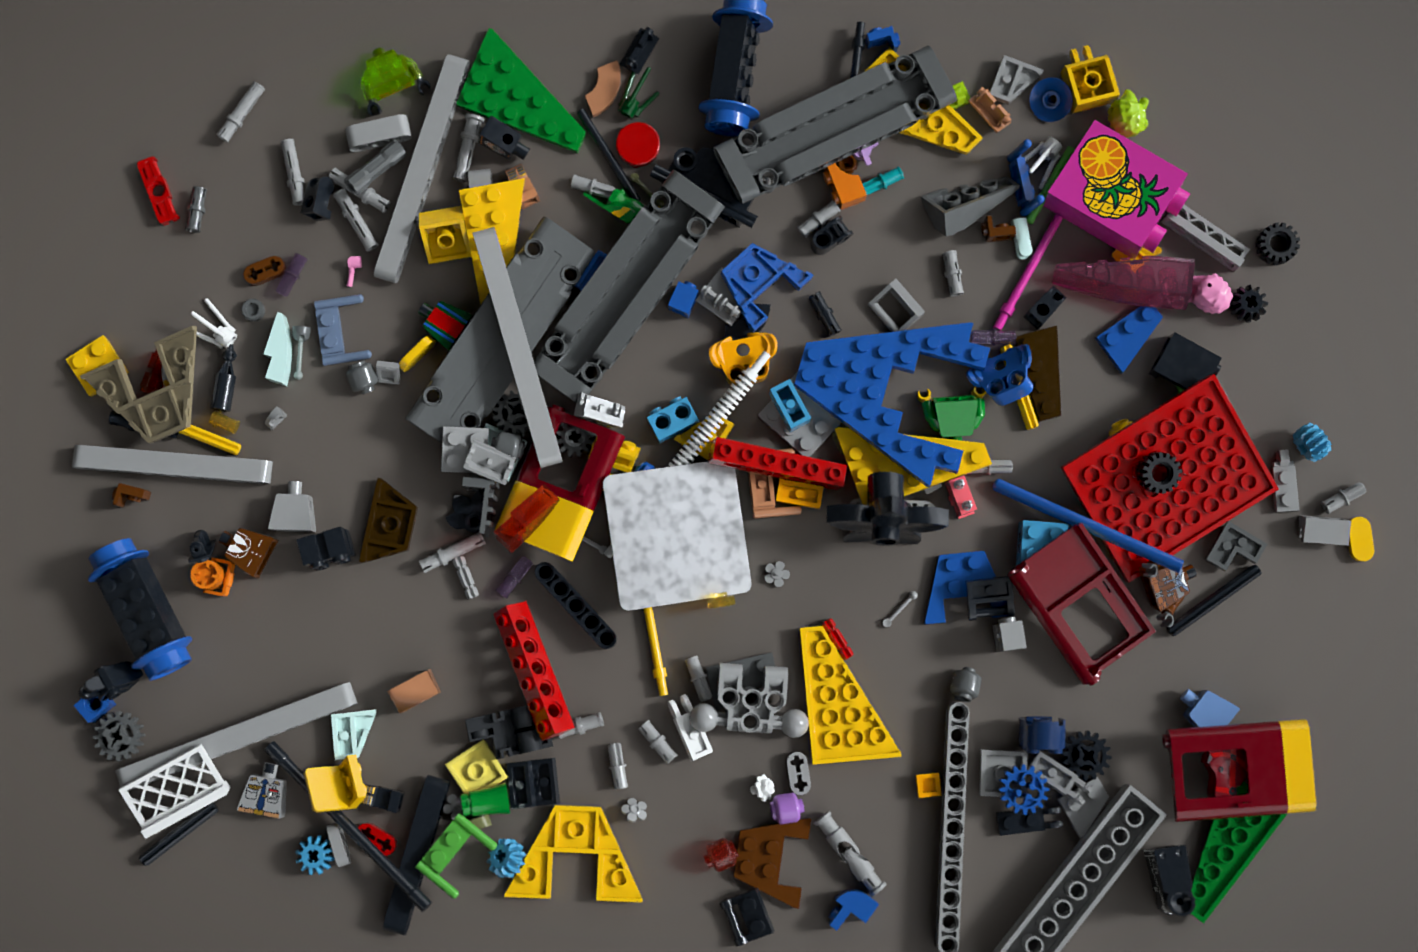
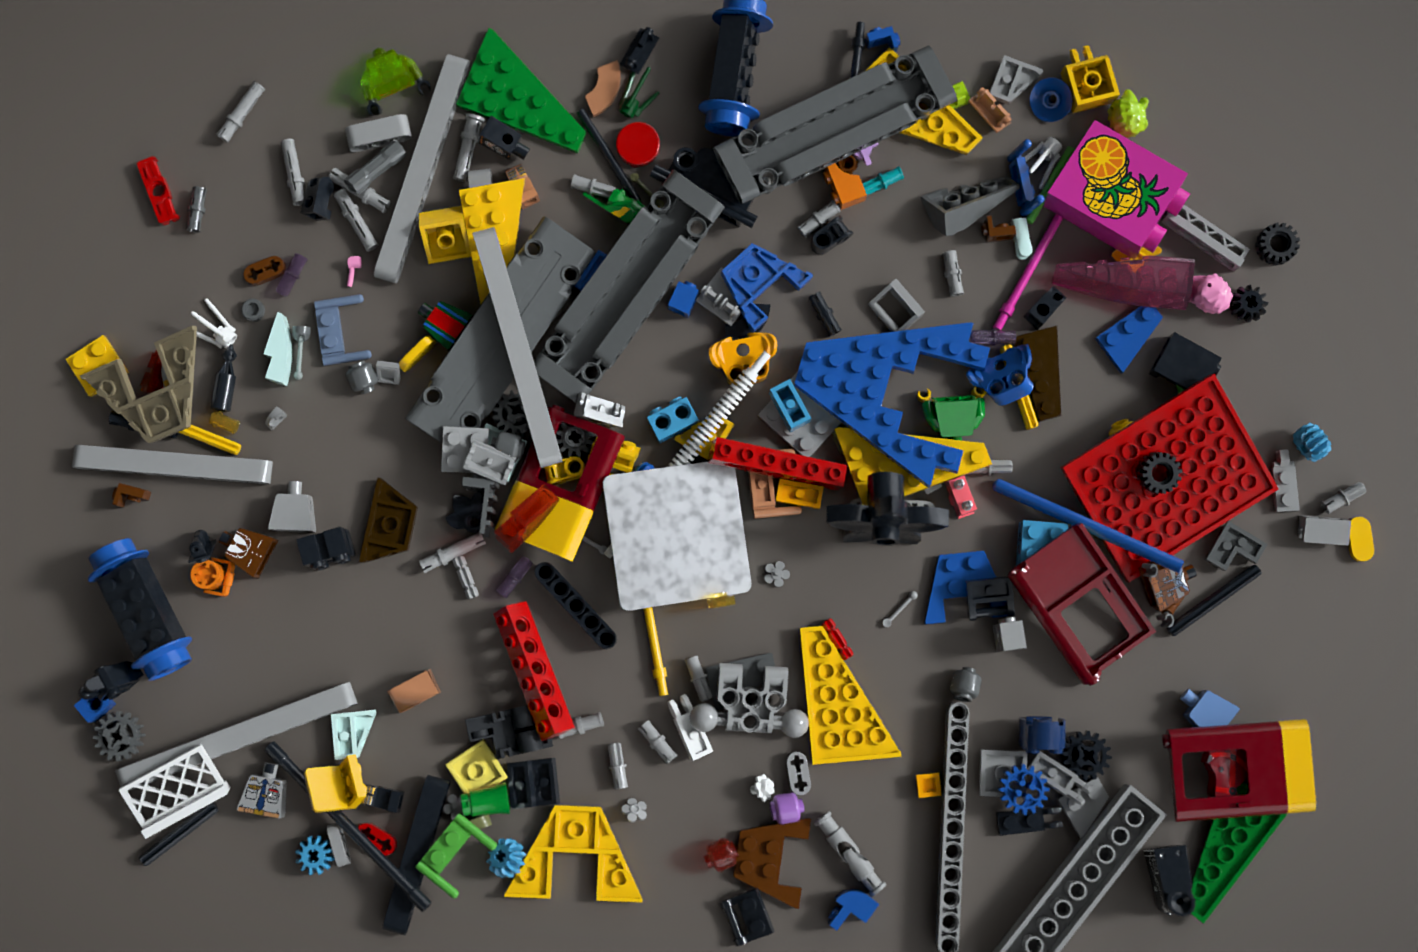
(562, 471): none -> yellow piece

